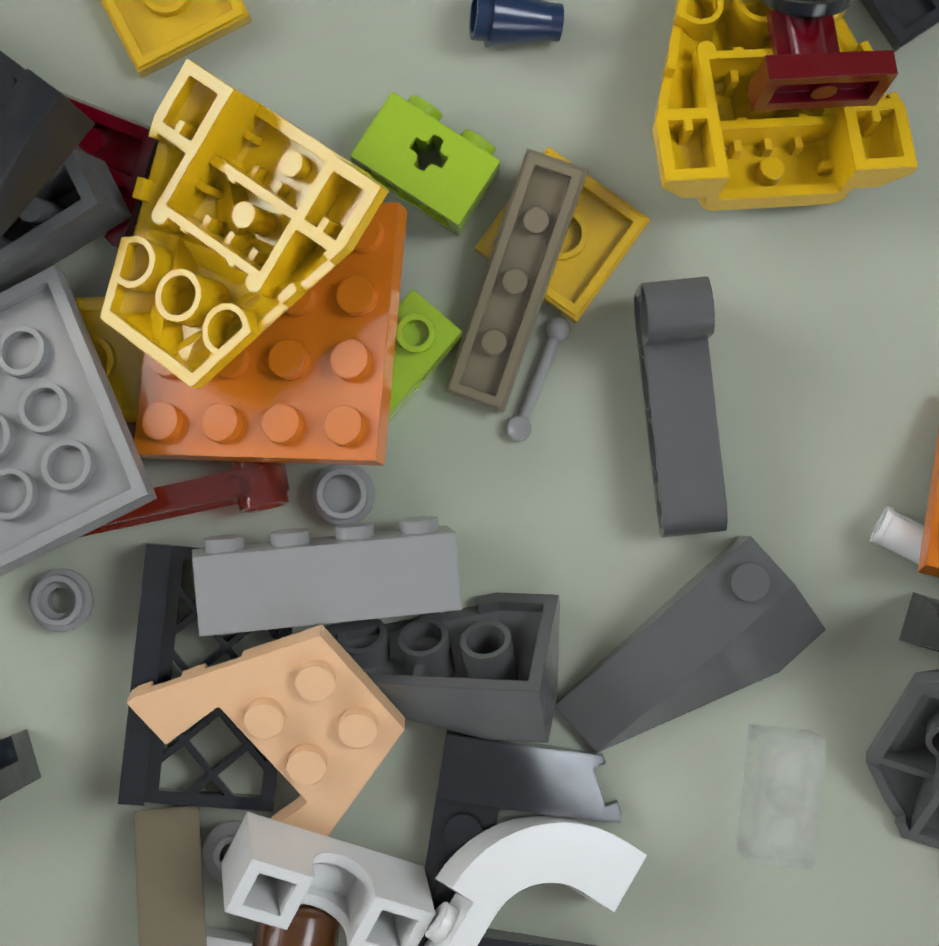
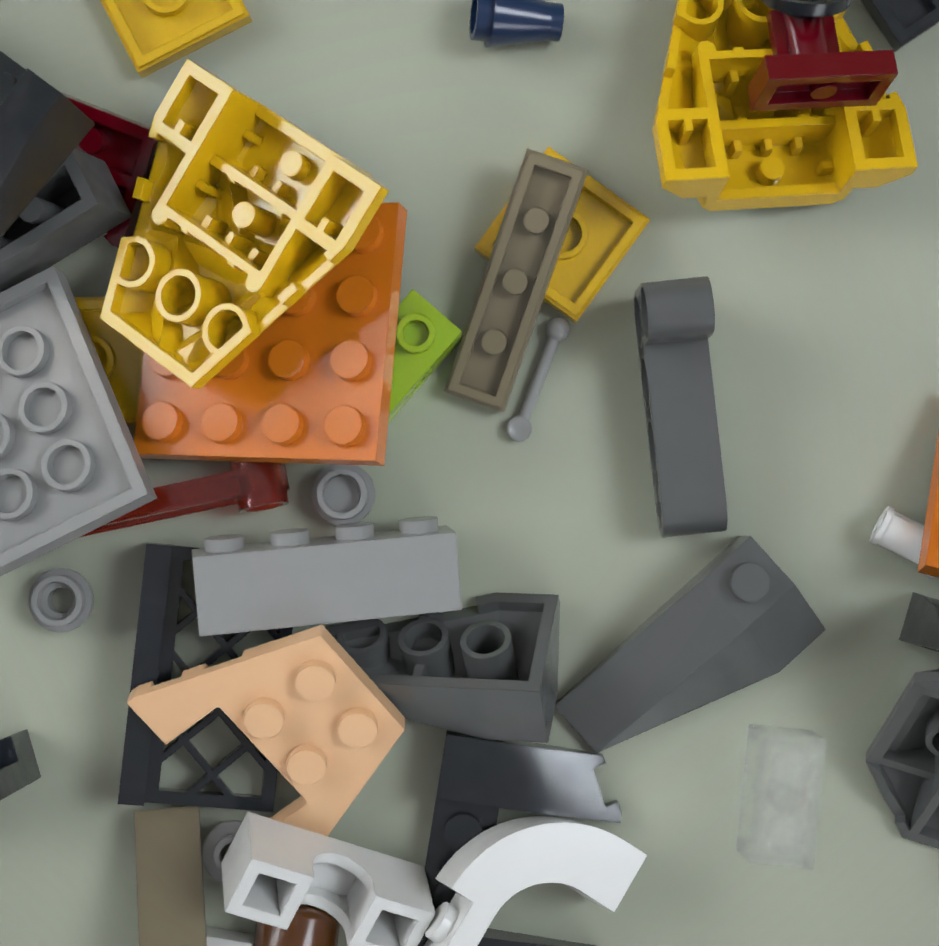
(442, 194): lime brick -> none

